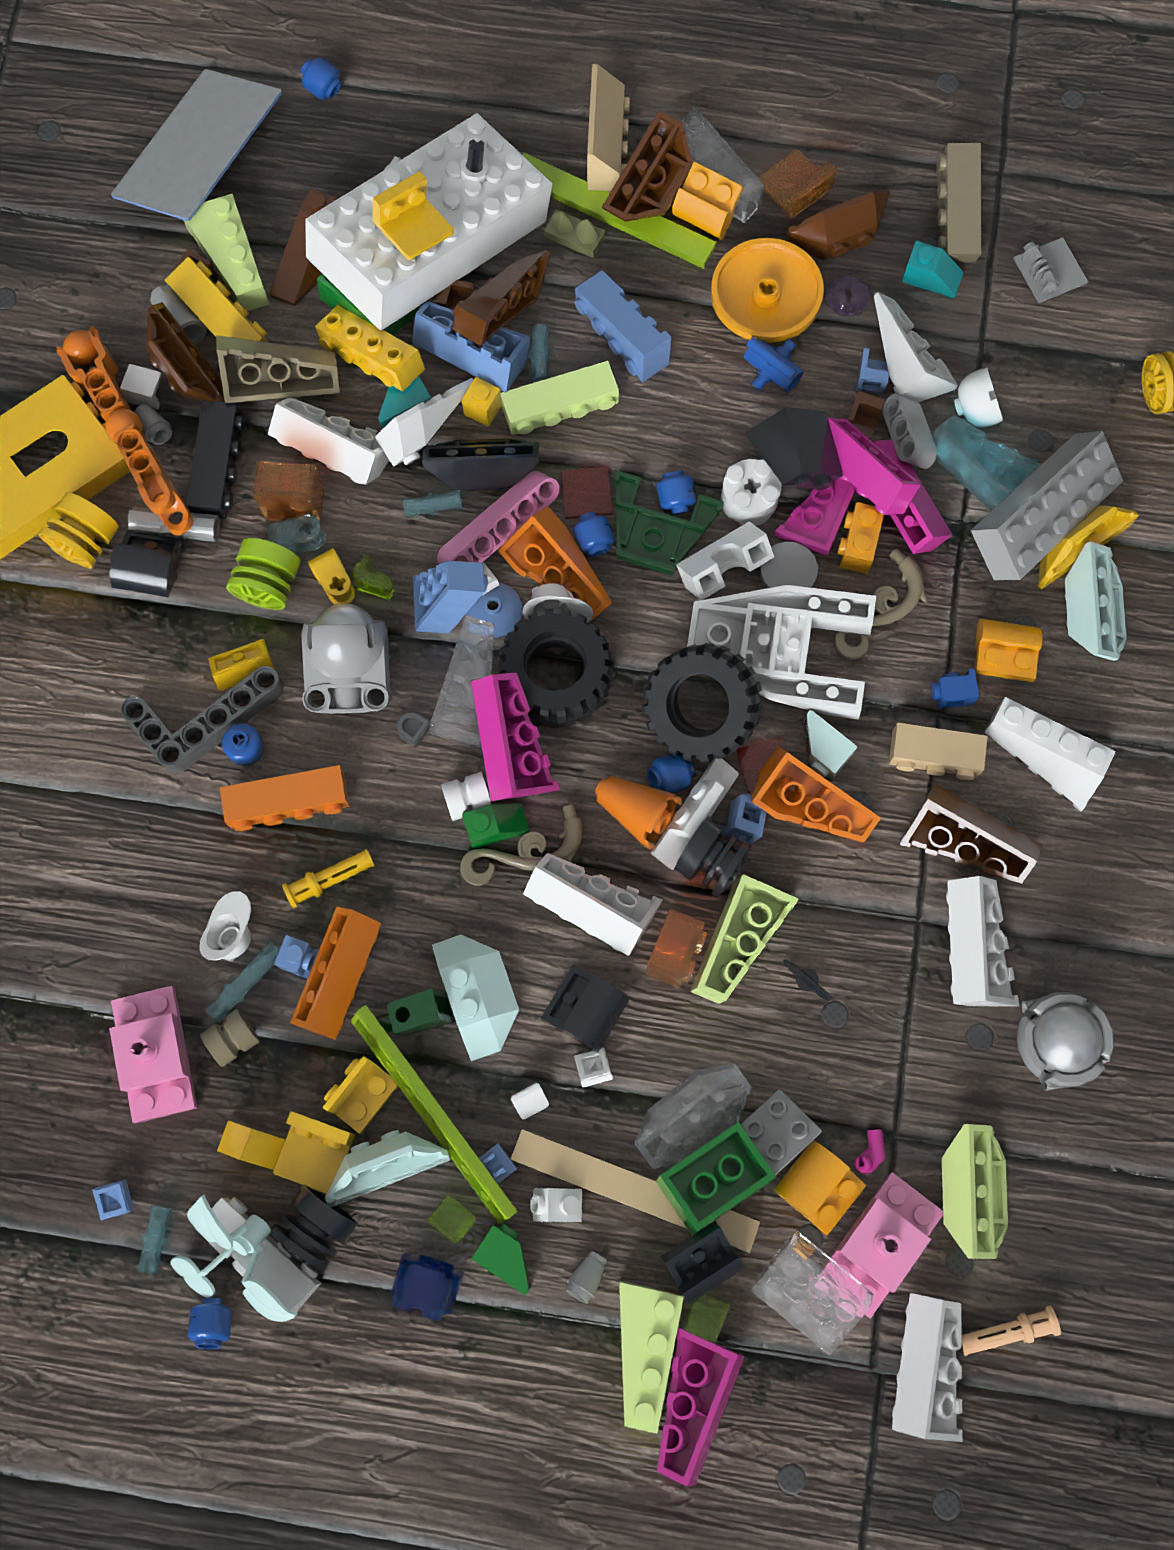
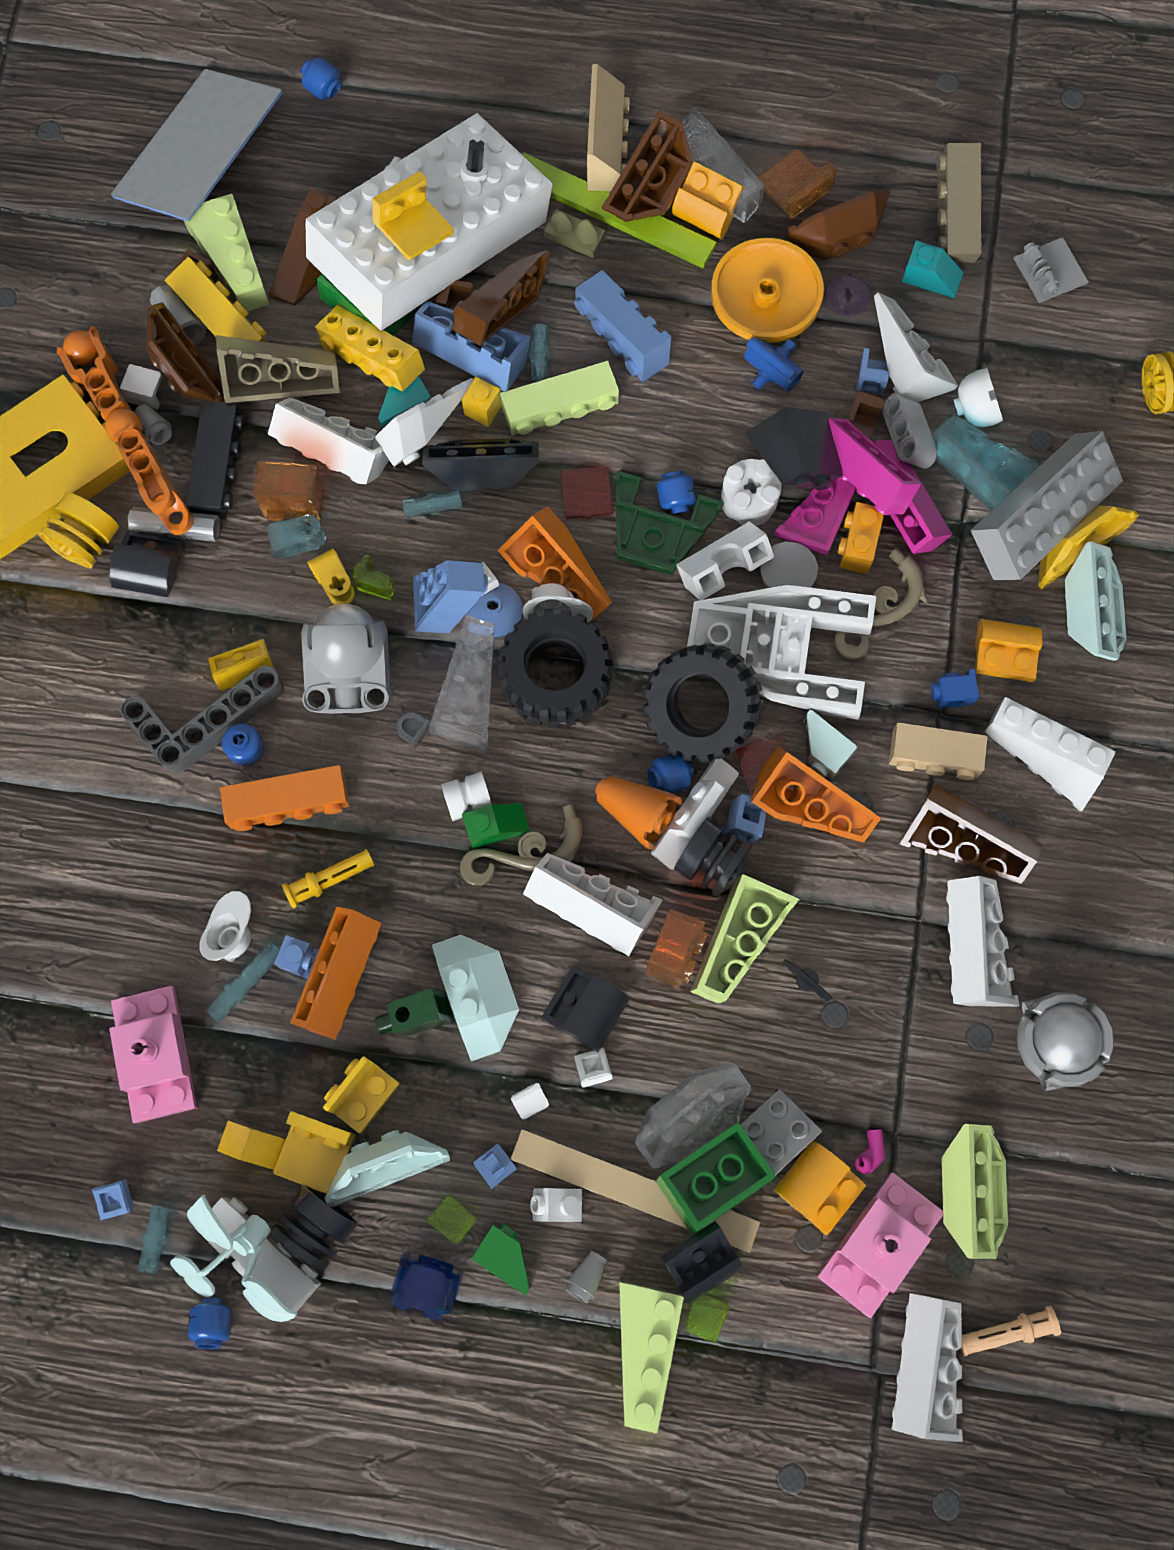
(229, 1038): dark tan wheel -> none
(263, 573): lime wheel -> none
(433, 1115): lime tile -> none
(509, 739): dark pink wedge -> none
(510, 517): bright pink beam -> none
(593, 534): blue head -> none
(696, 1402): dark pink wedge -> none
(812, 1292): clear brick -> none

